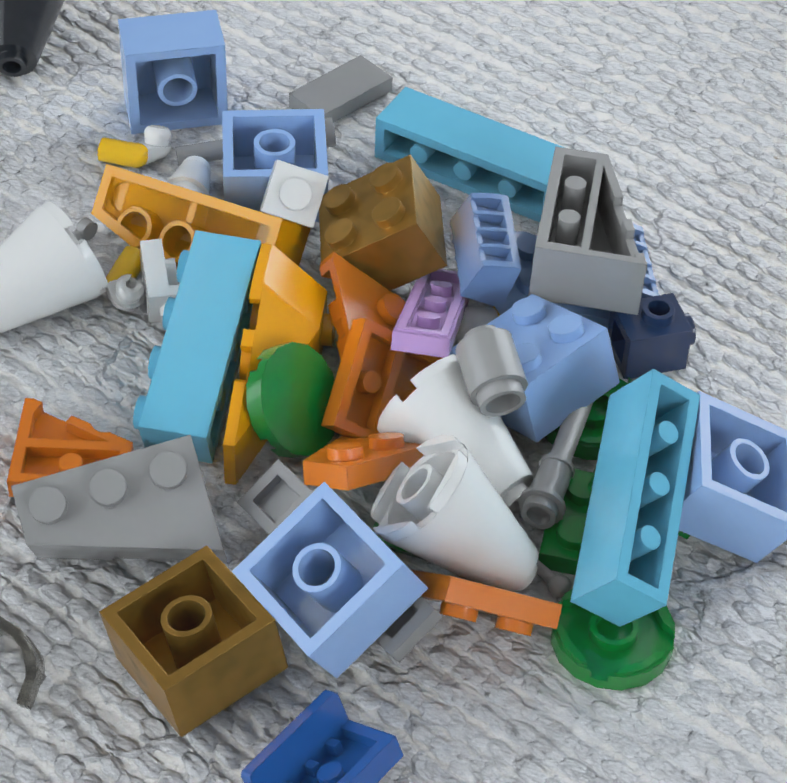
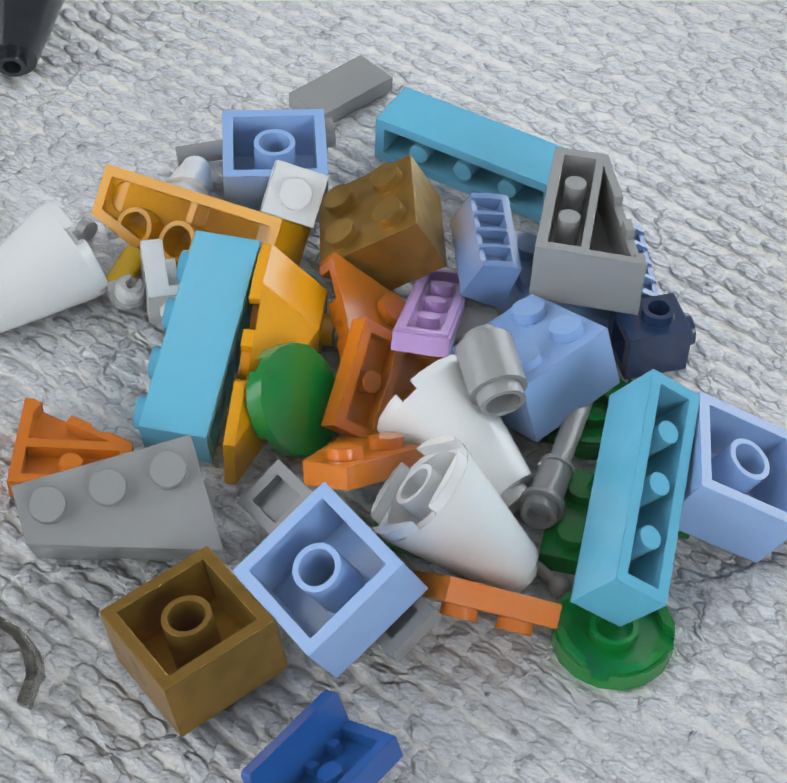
(136, 154): arm -> none
(173, 70): light blue brick -> none

